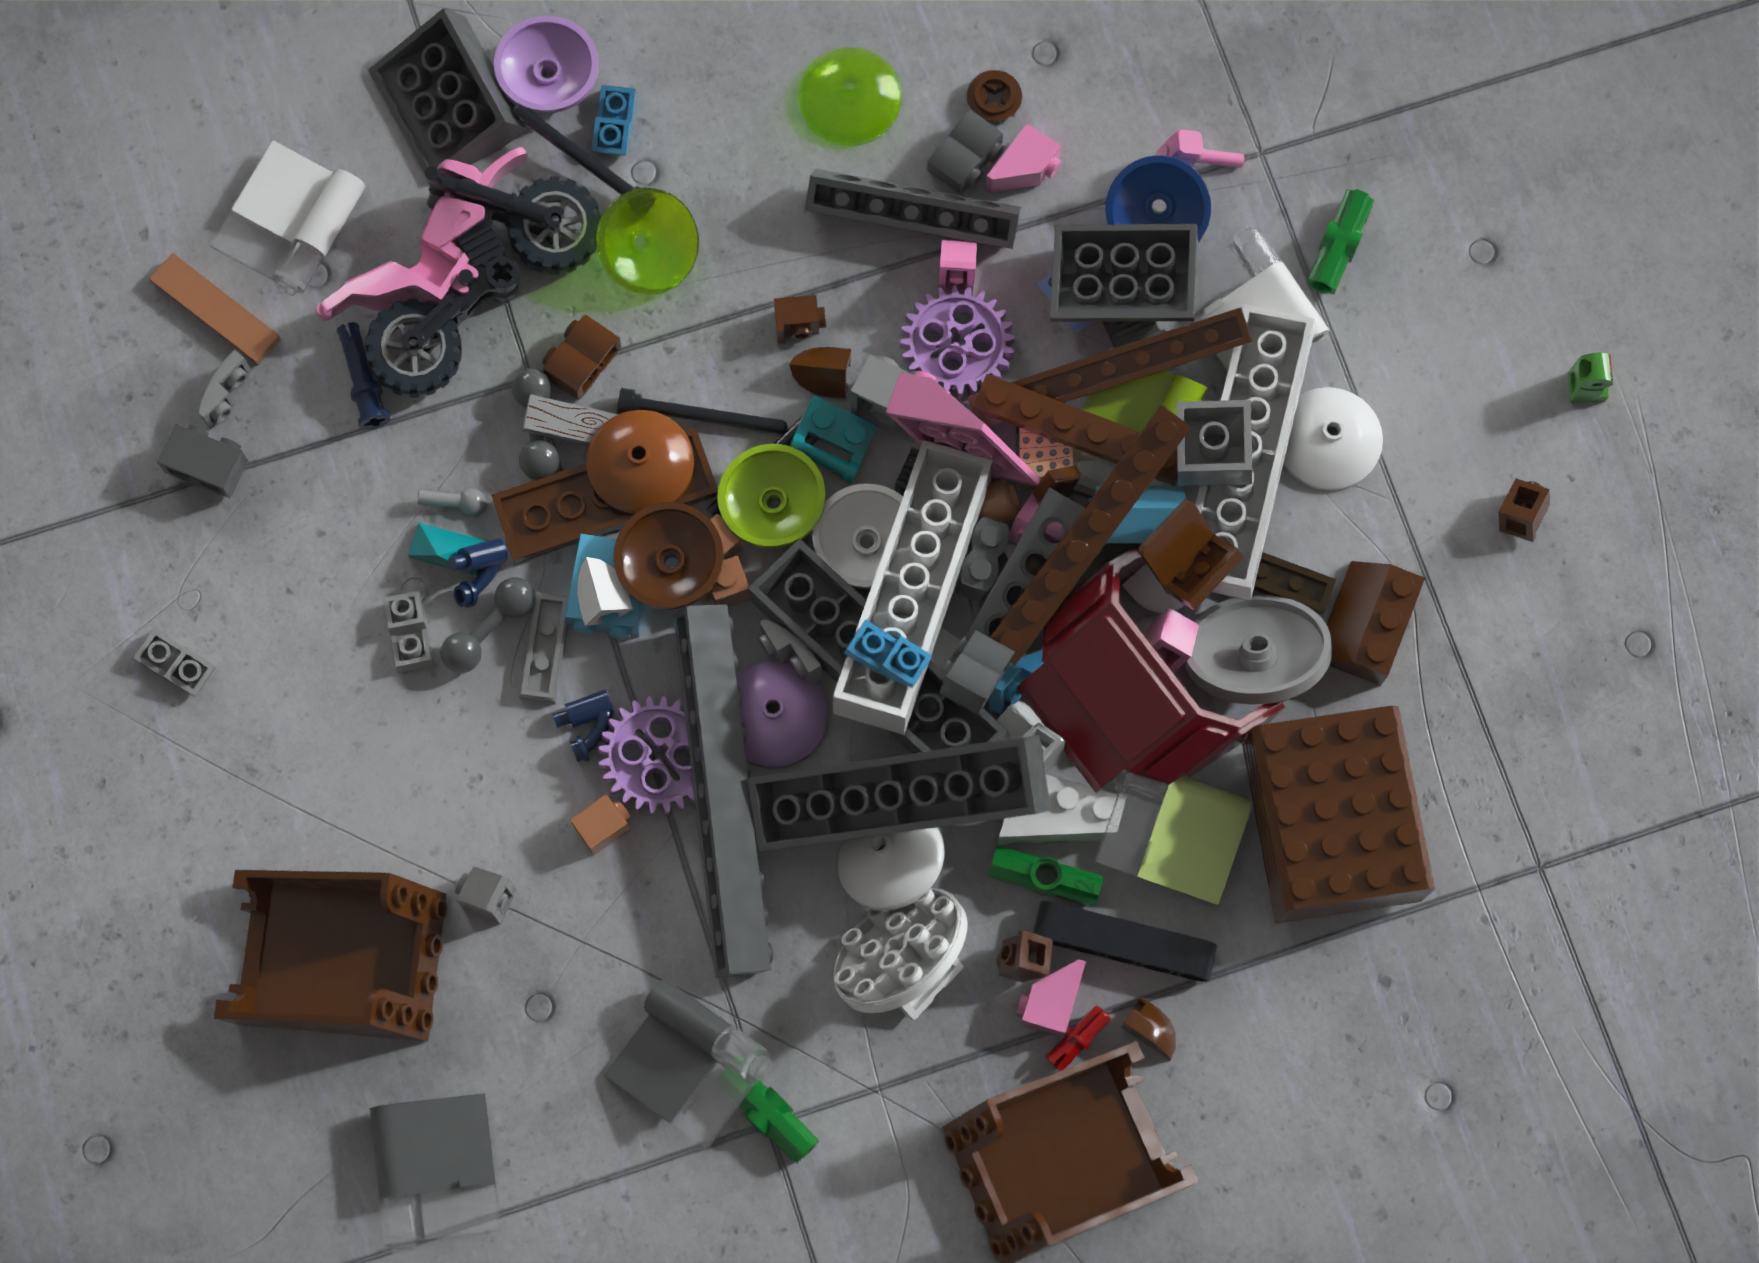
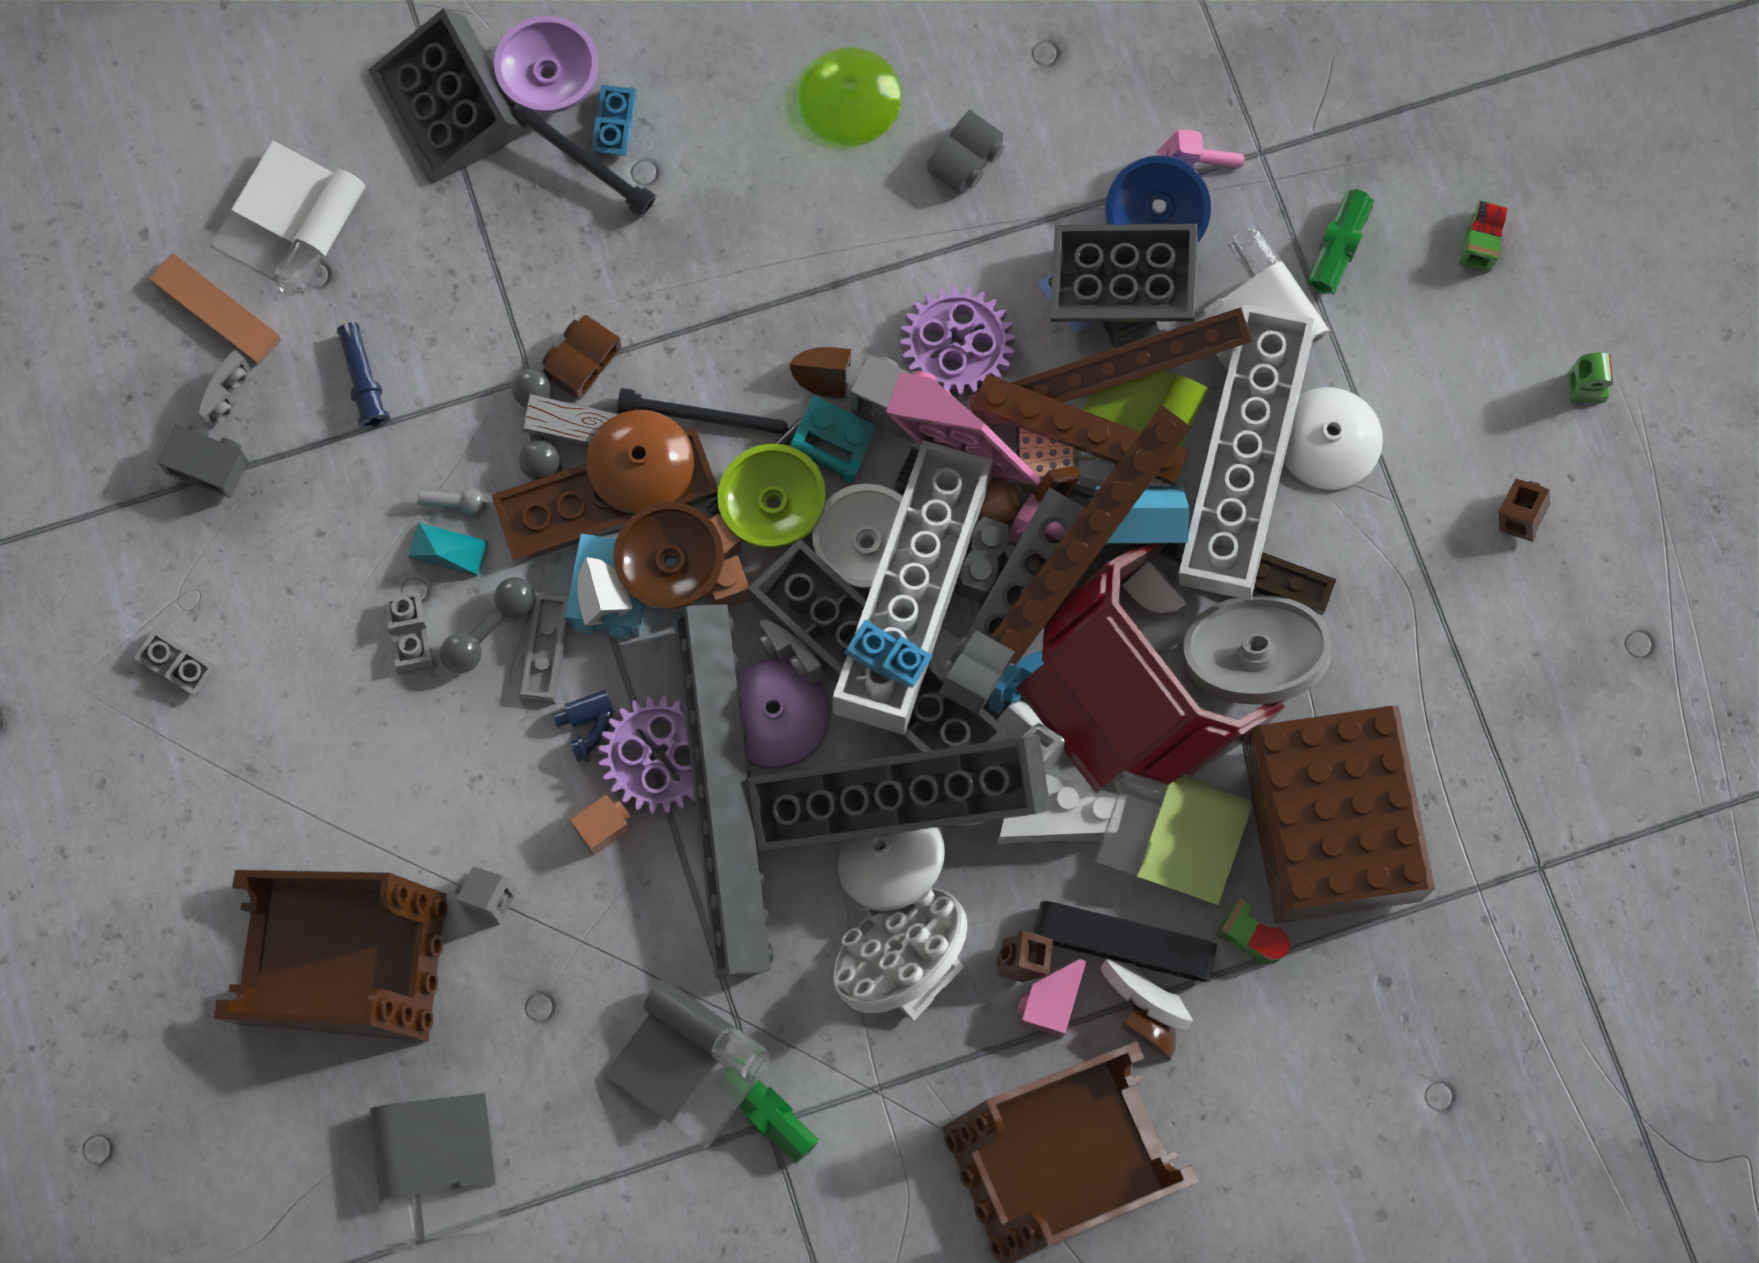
(461, 266): piece -> none
(482, 556): dark blue plant -> none
(668, 237): clear neon green dish -> none
(798, 317): reddish brown brick -> none
(912, 208): dark grey brick -> none
(957, 265): bright pink slope -> none
(994, 82): reddish brown gear -> none
(1025, 162): bright pink slope -> none
(1070, 882): green piece -> none
(1078, 1038): red axle -> none
(1133, 984): none -> white tile
(1172, 638): bright pink slope -> none
(1188, 555): reddish brown bracket -> none
(1217, 445): light grey slope -> none
(1253, 937): none -> leg
(1371, 618): reddish brown slope -> none
(1484, 235): none -> leg

